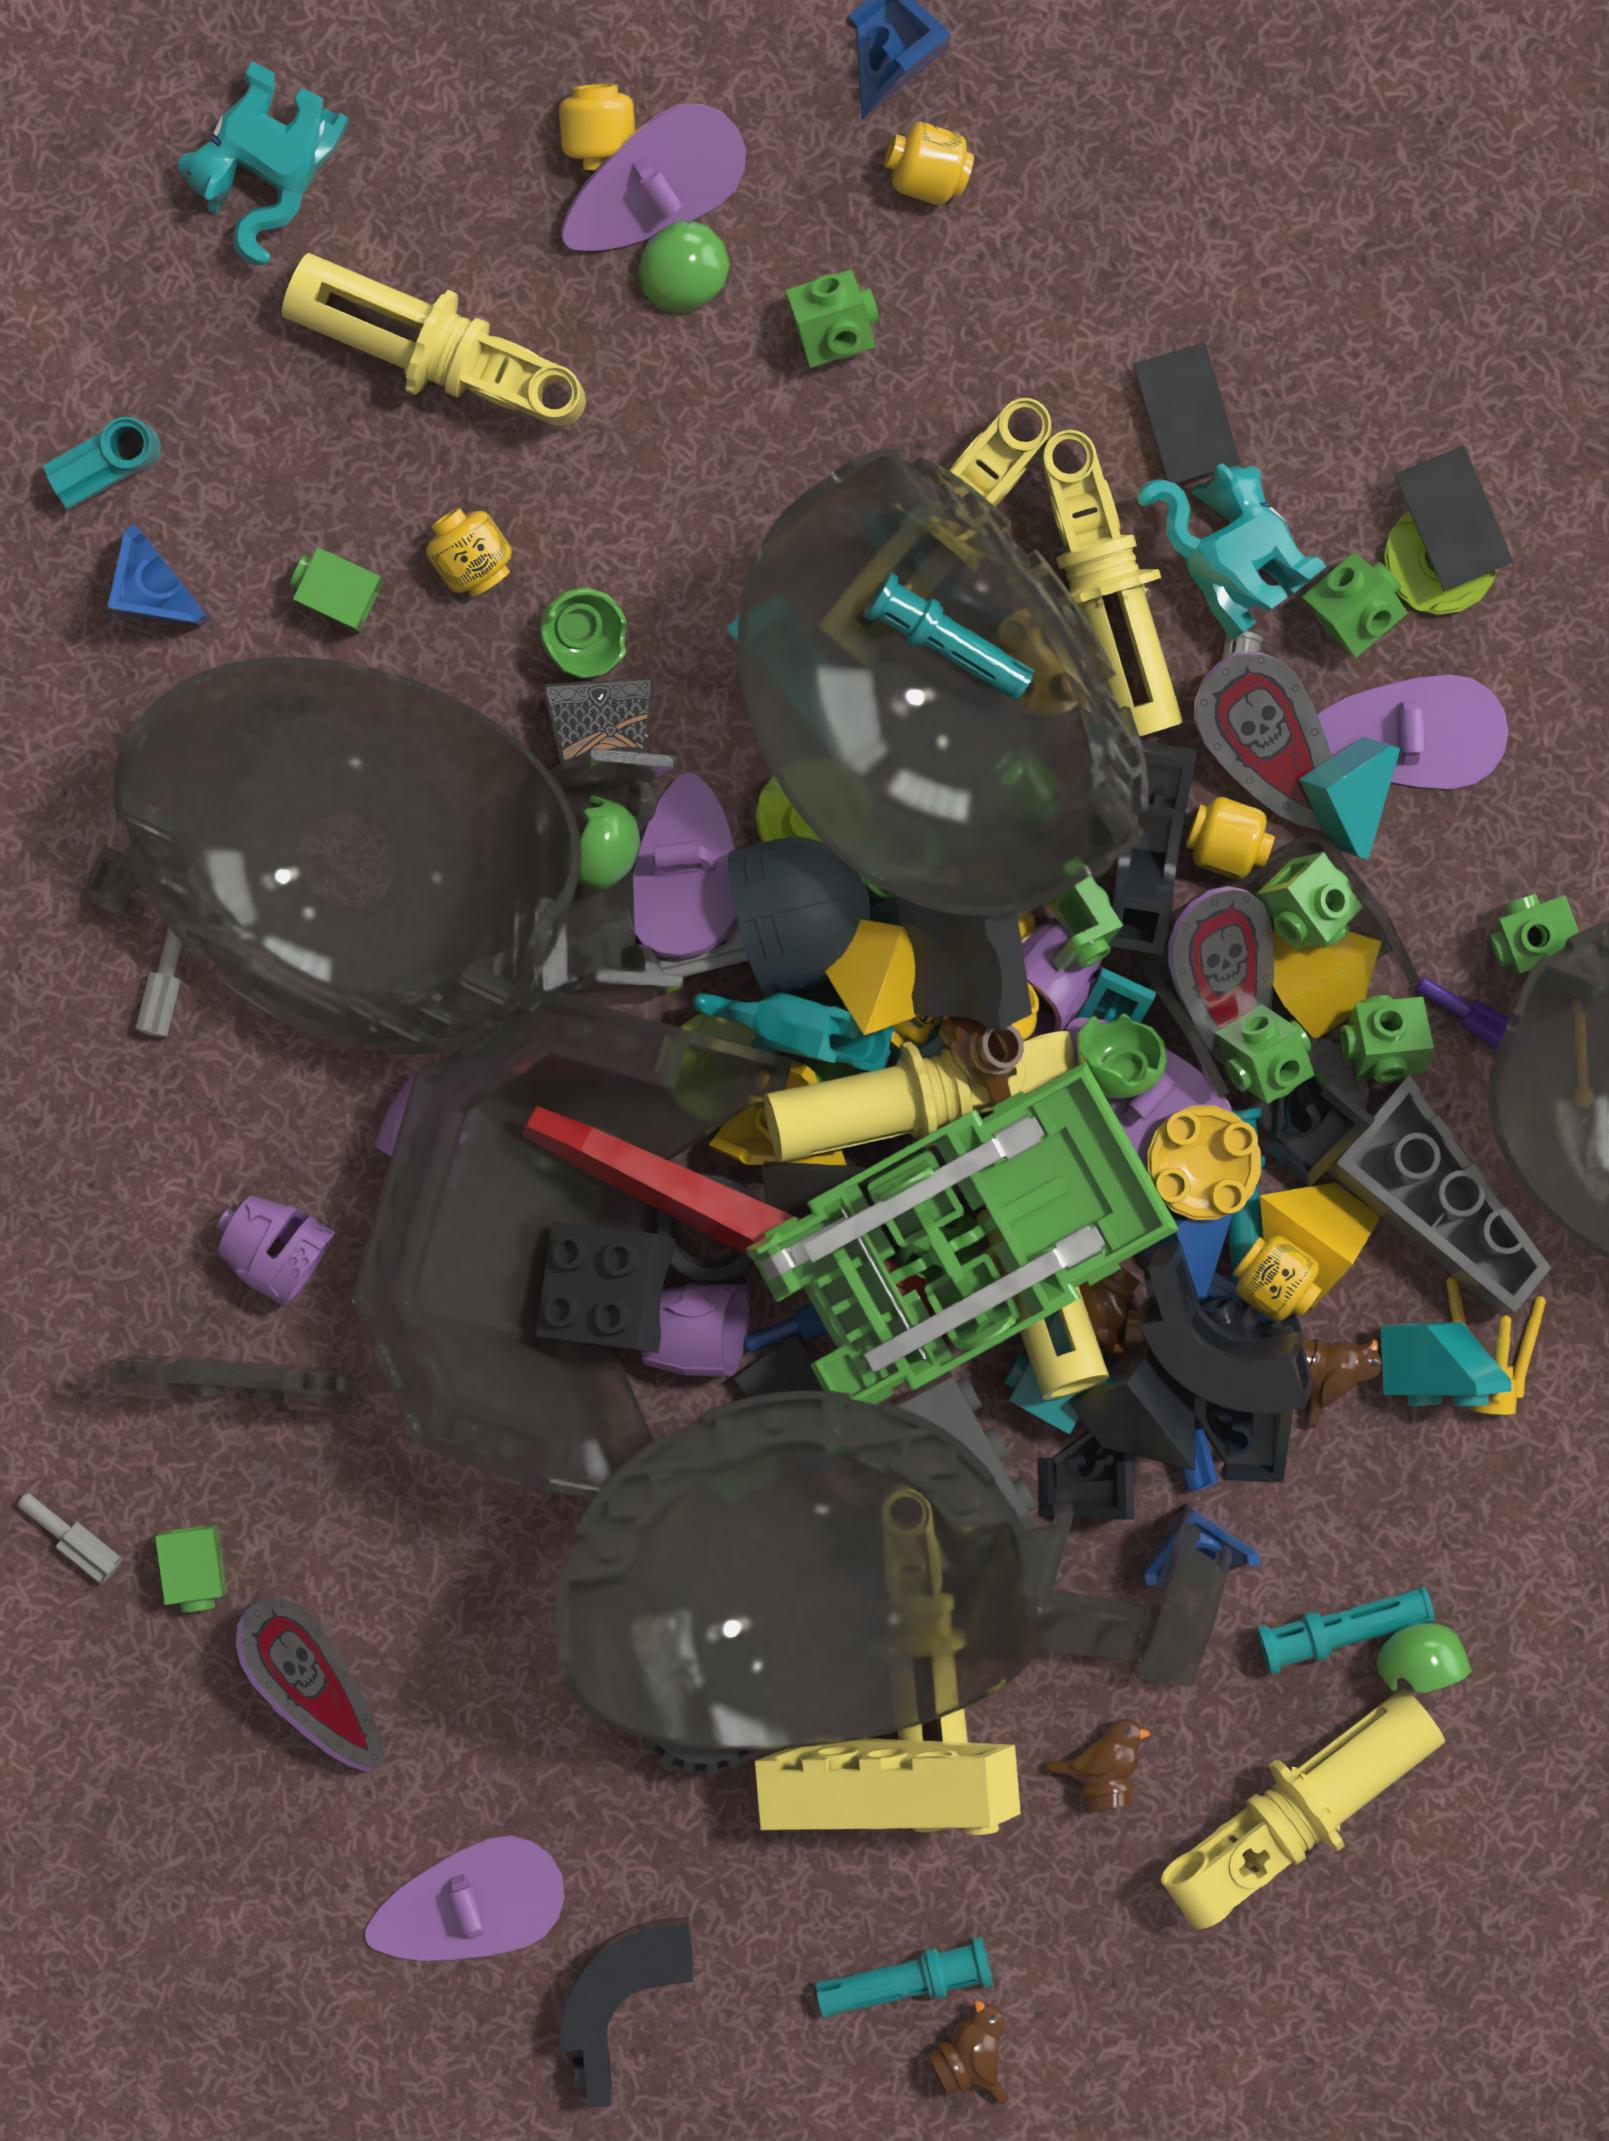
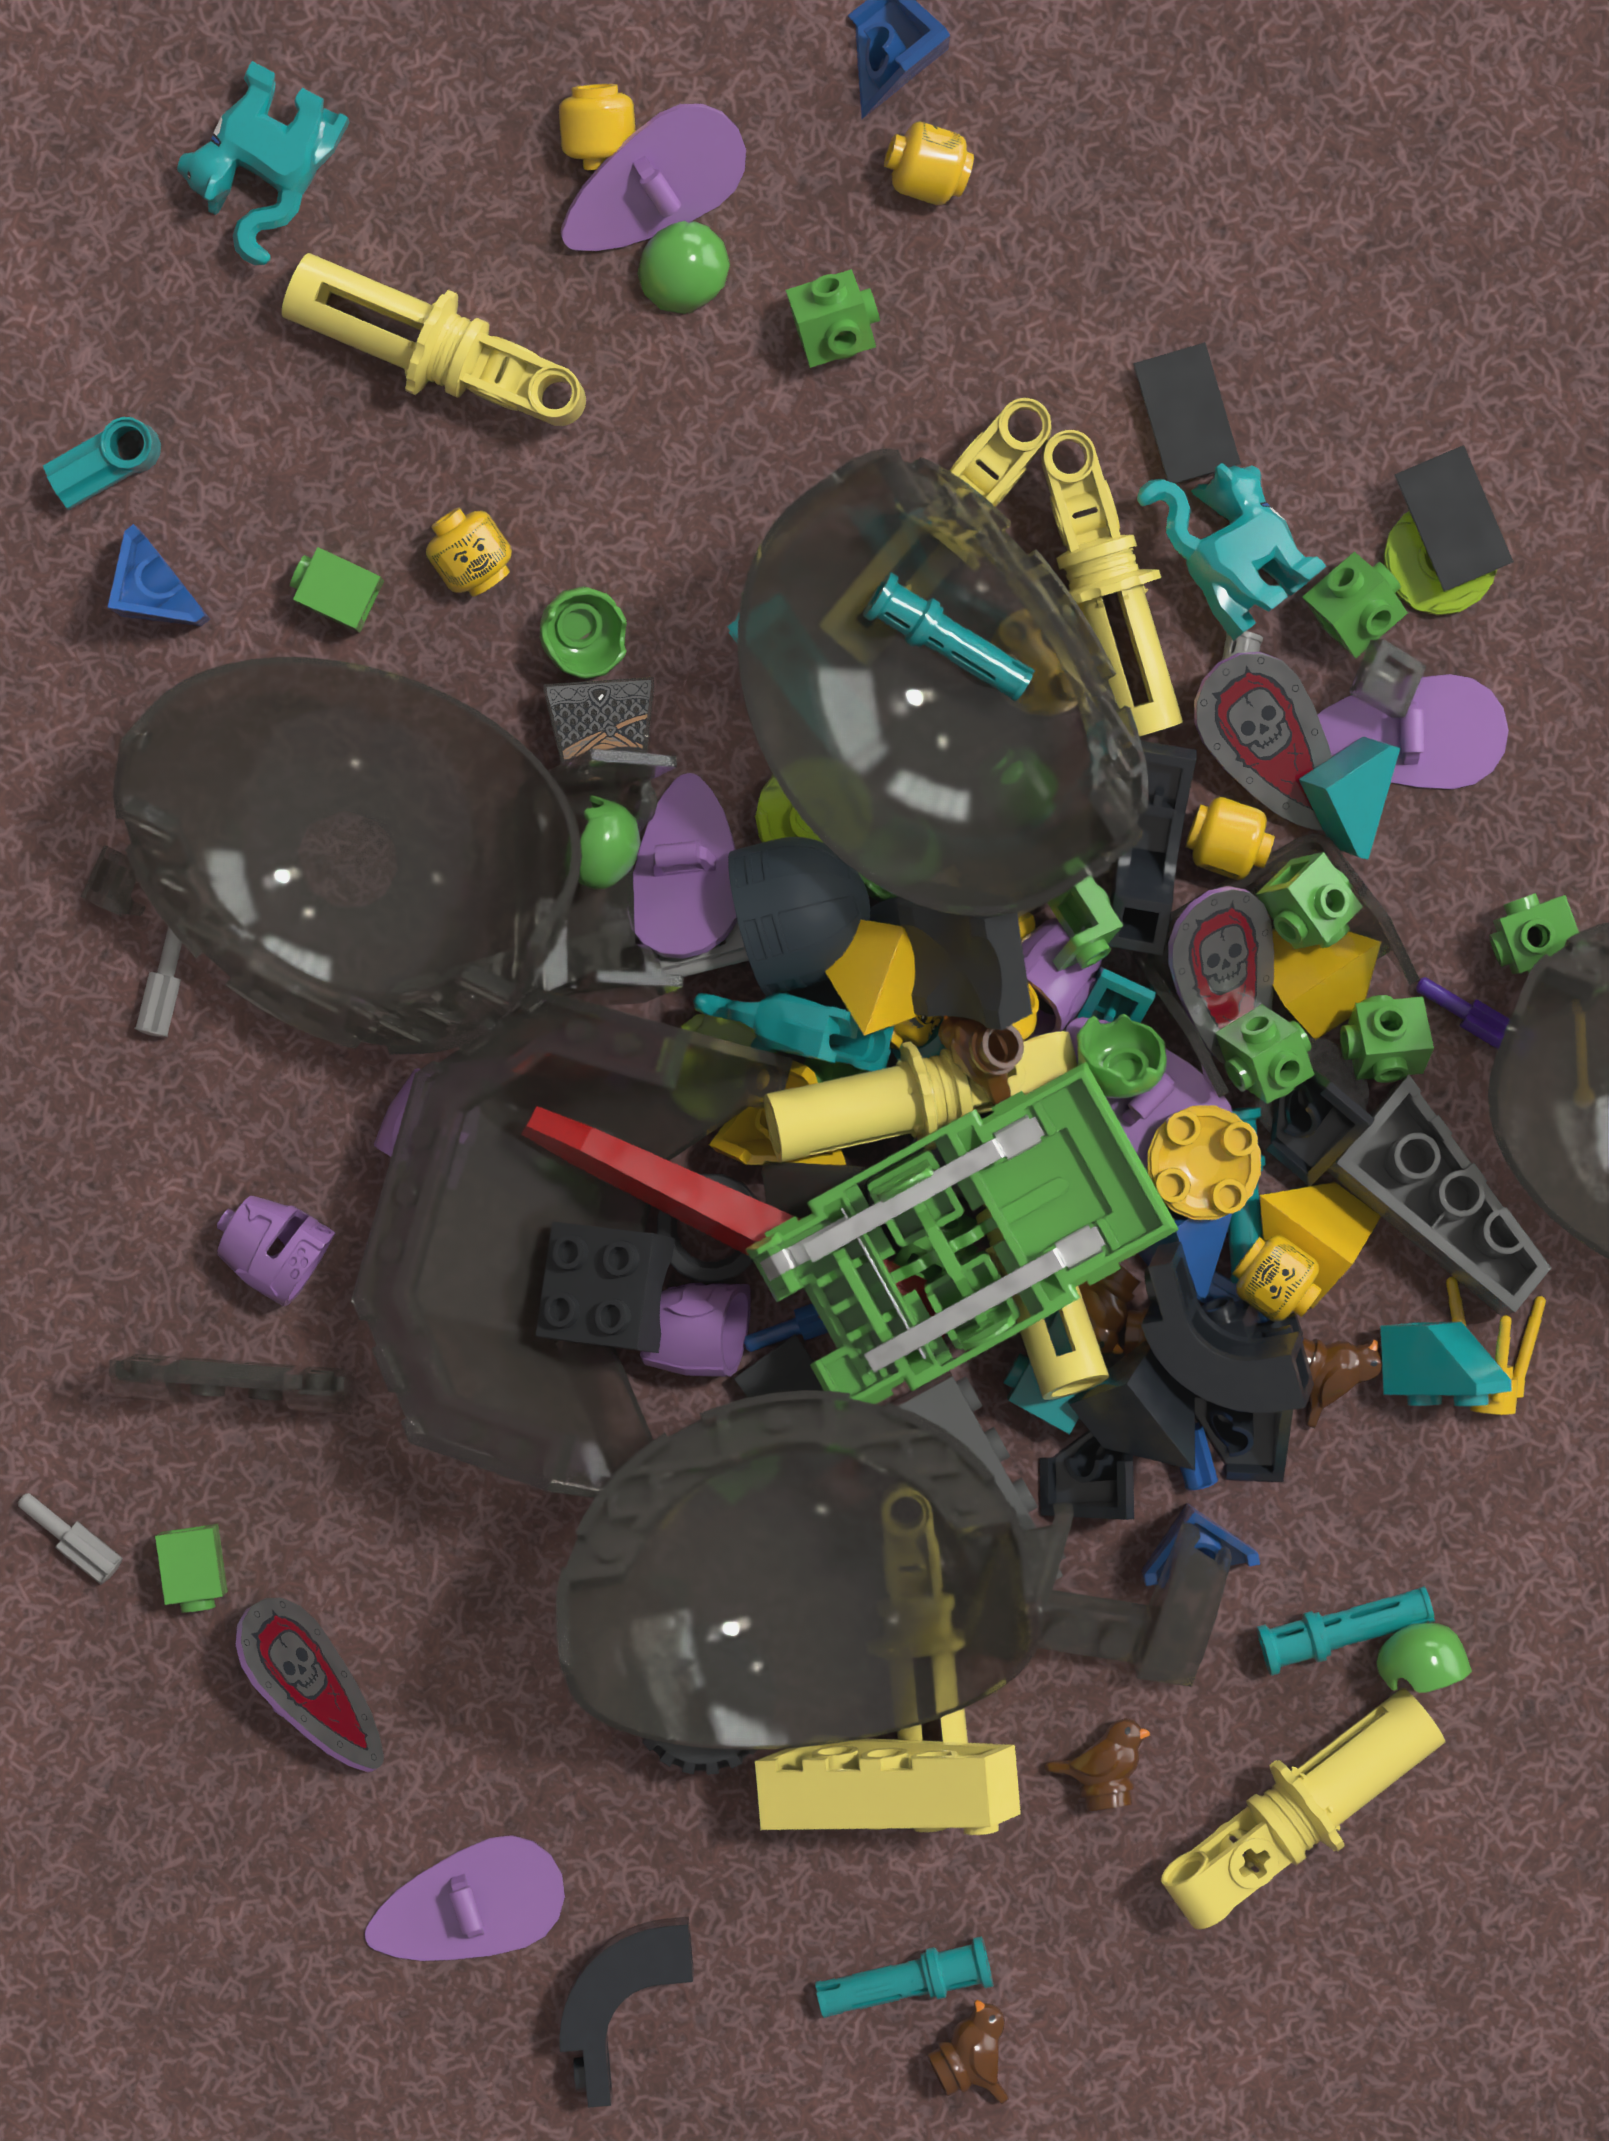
(1387, 678): none -> clear smoke tile

